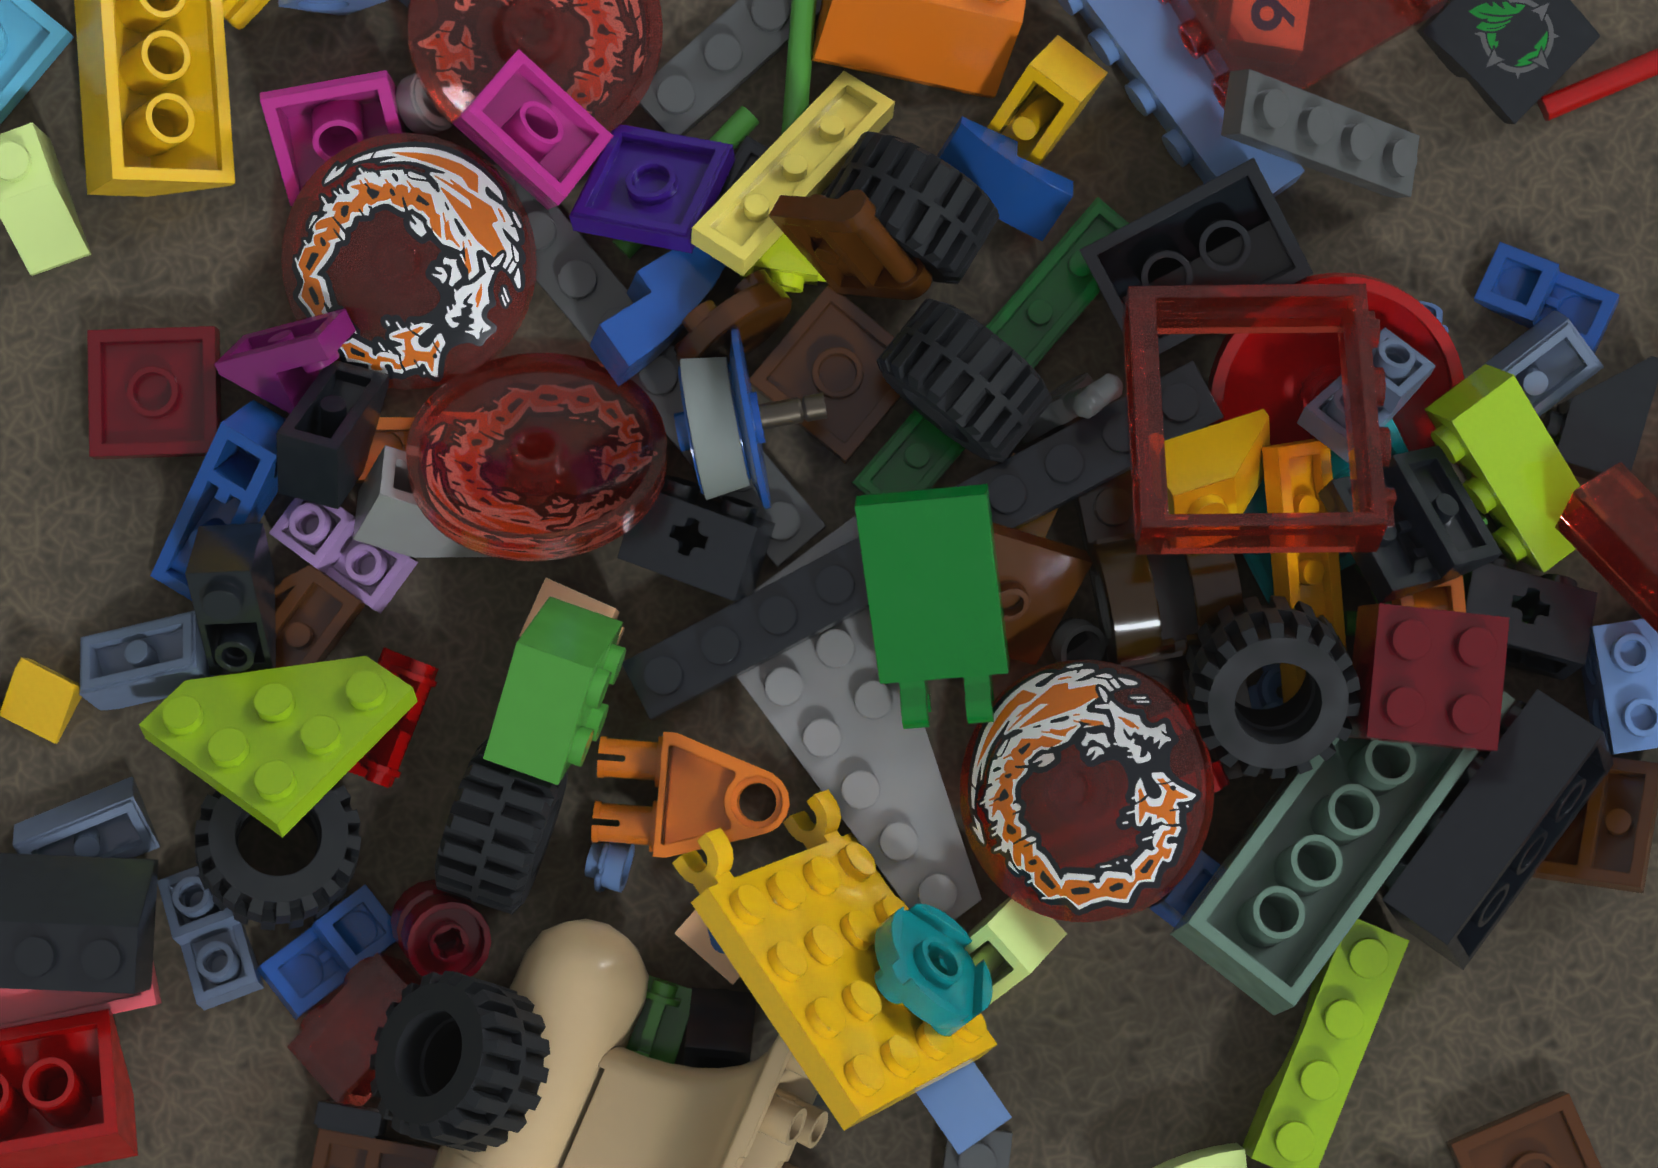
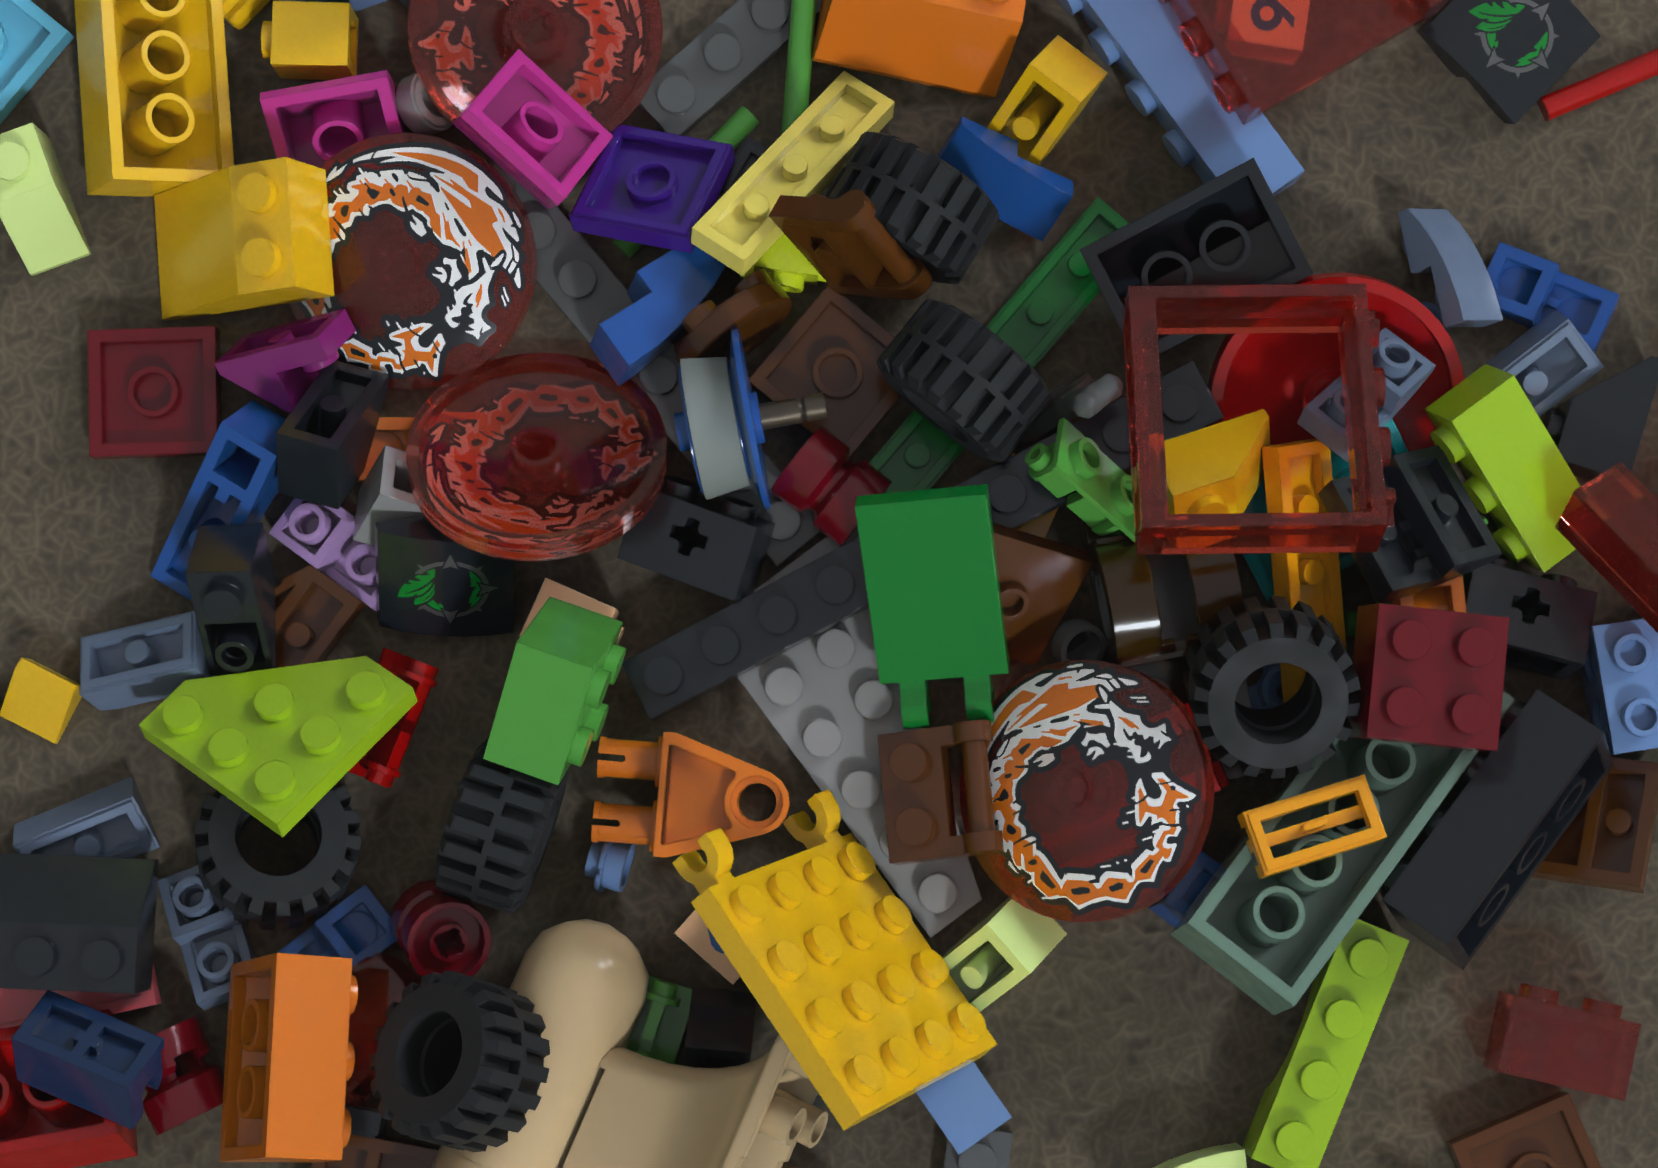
(87, 1058): none -> dark blue hinge
(187, 1081): none -> dark red wheel
(244, 239): none -> yellow slope
(288, 1059): none -> orange slope
(311, 40): none -> yellow brick
(438, 585): none -> black slope
(828, 484): none -> dark red wheel
(921, 793): none -> reddish brown plate
(929, 968): teal plate -> none
(1078, 464): none -> bright green hinge
(1260, 843): none -> light orange tile
(1319, 134): dark grey plate -> none
(1462, 283): none -> sand blue slope
(1562, 1044): none -> clear red brick

